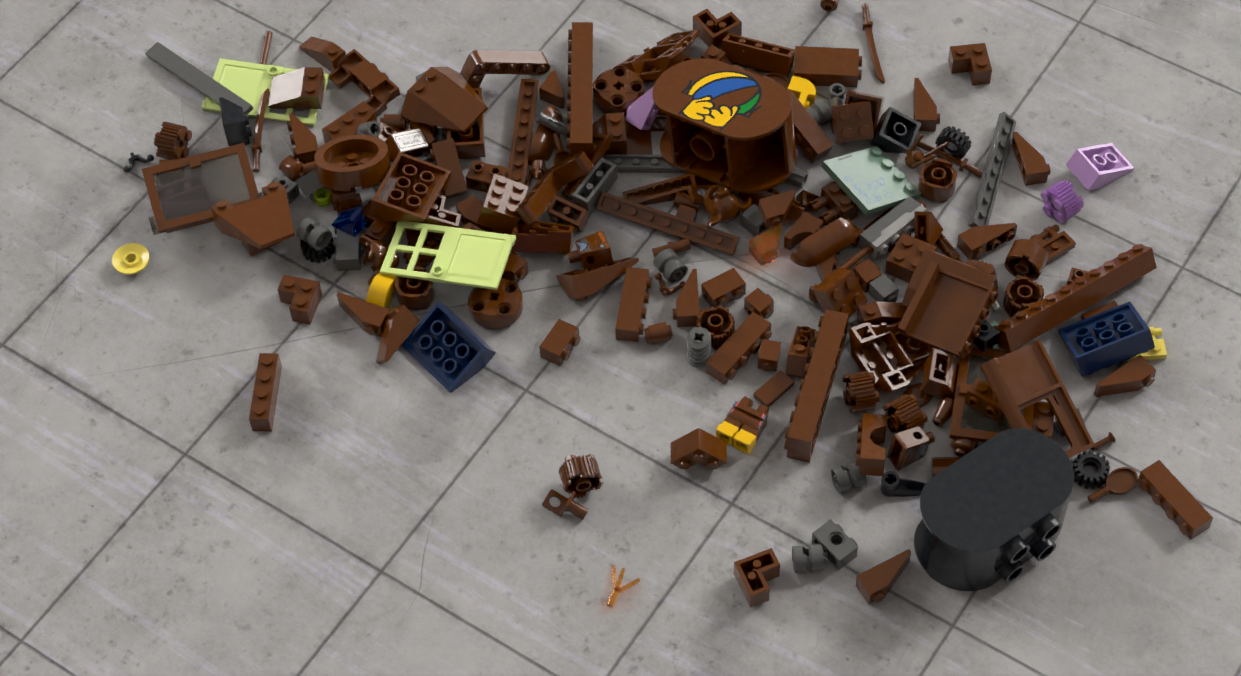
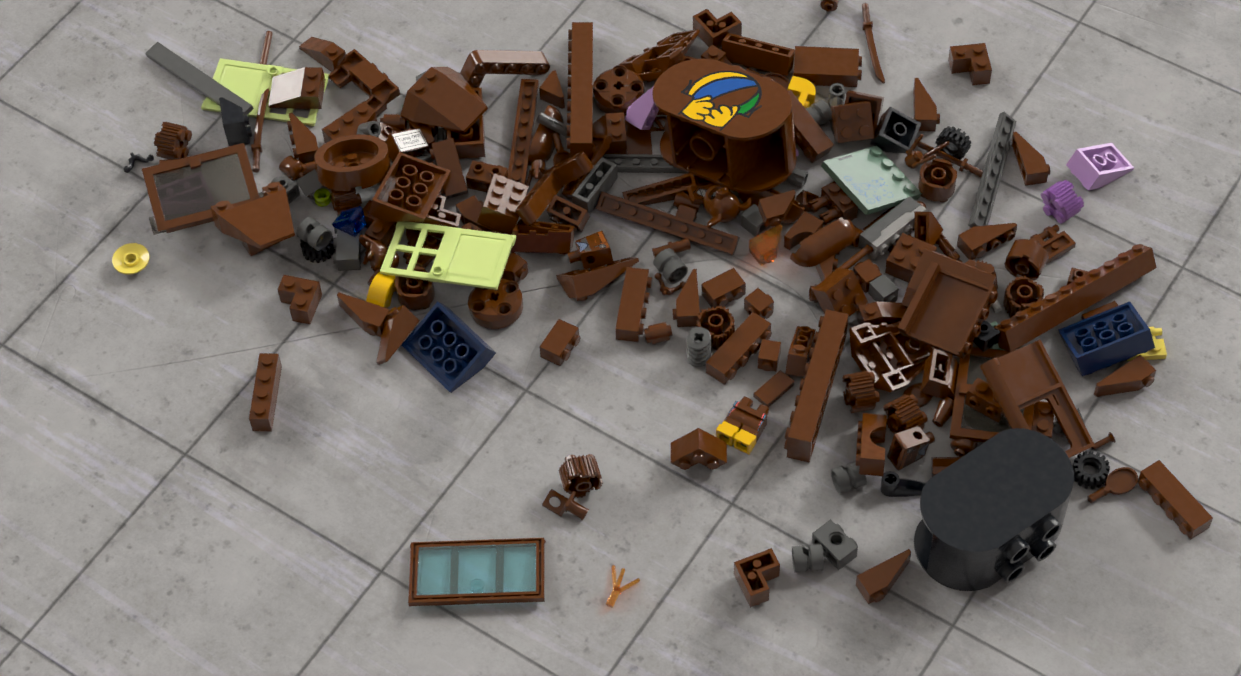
(477, 572): none -> clear light blue door

